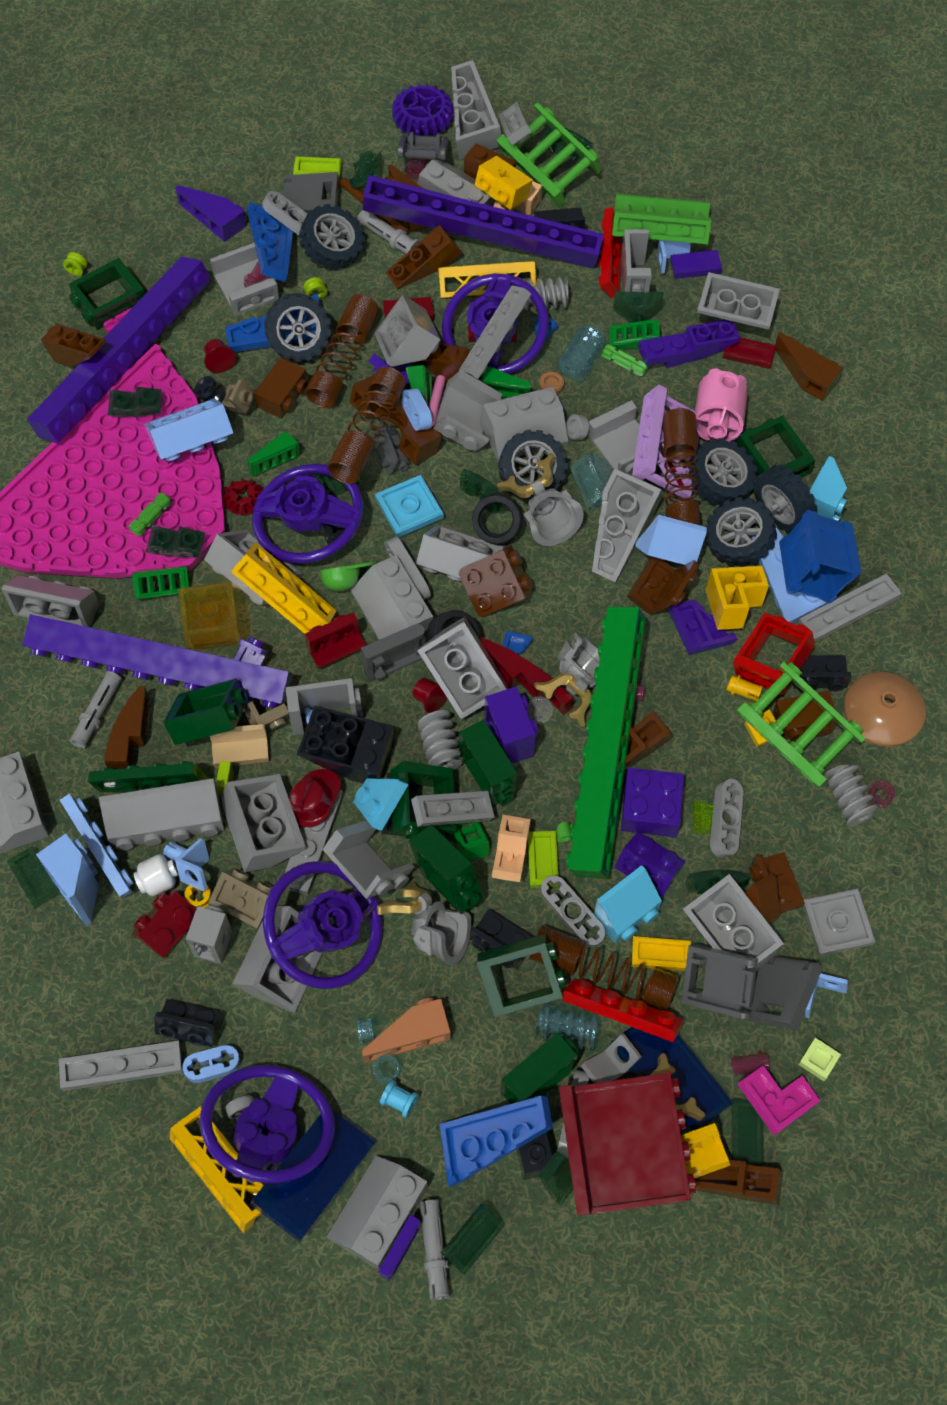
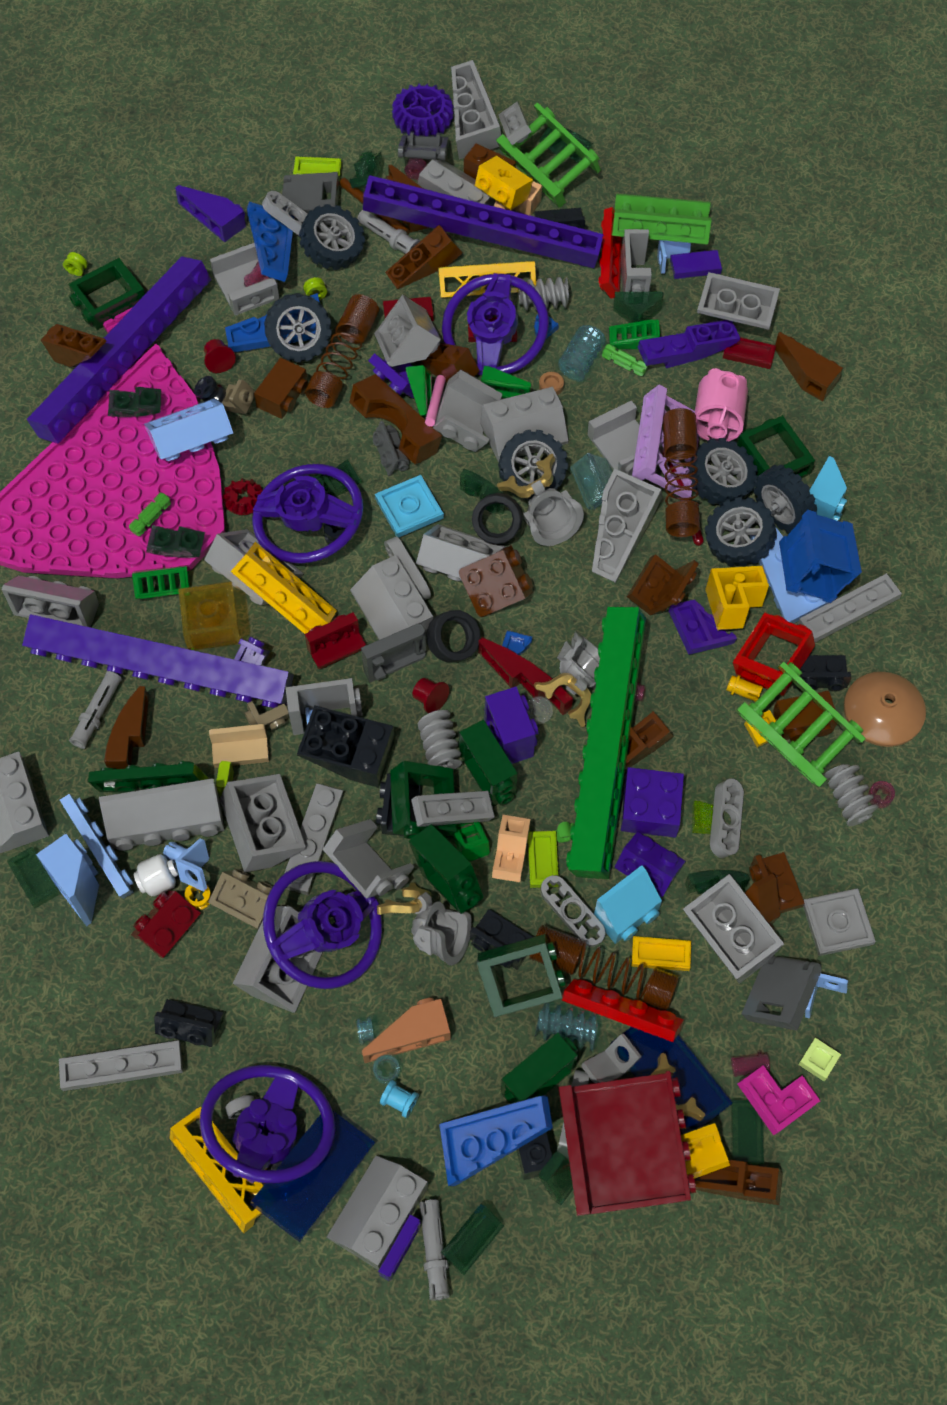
(206, 711): dark green window -> none
(209, 934): light grey brick -> none
(209, 1057): light blue beam -> none
(277, 452): green slope -> none
(314, 797): dark red piece -> none
(342, 577): bright green cap -> none
(354, 448): reddish brown piece -> none
(378, 799): medium azure wing -> none
(416, 409): light blue beam -> none
(462, 667): light grey slope -> none
(495, 331): light grey plate -> none
(577, 427): light grey tile -> none
(672, 540): light blue slope -> none
(726, 981): dark grey container -> none

